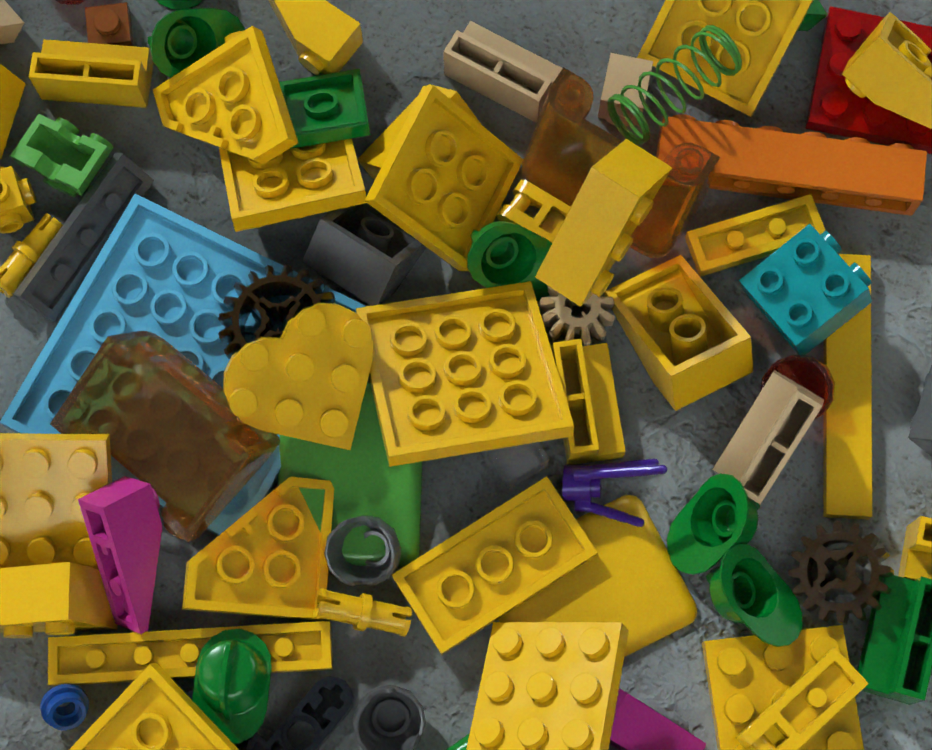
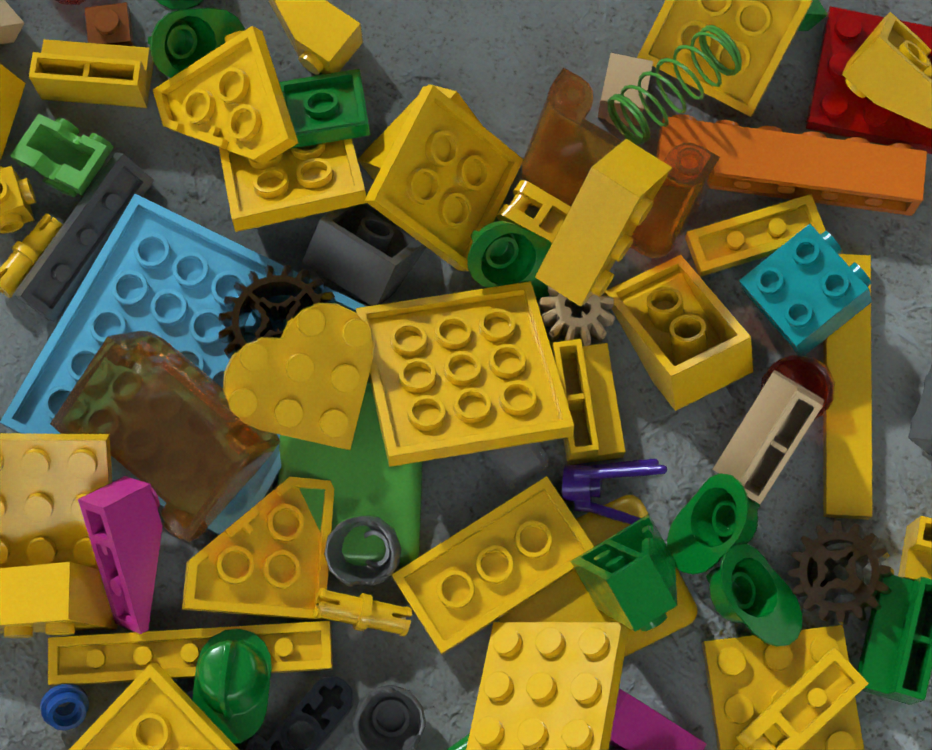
(500, 70): tan piece -> none
(631, 576): none -> green wedge

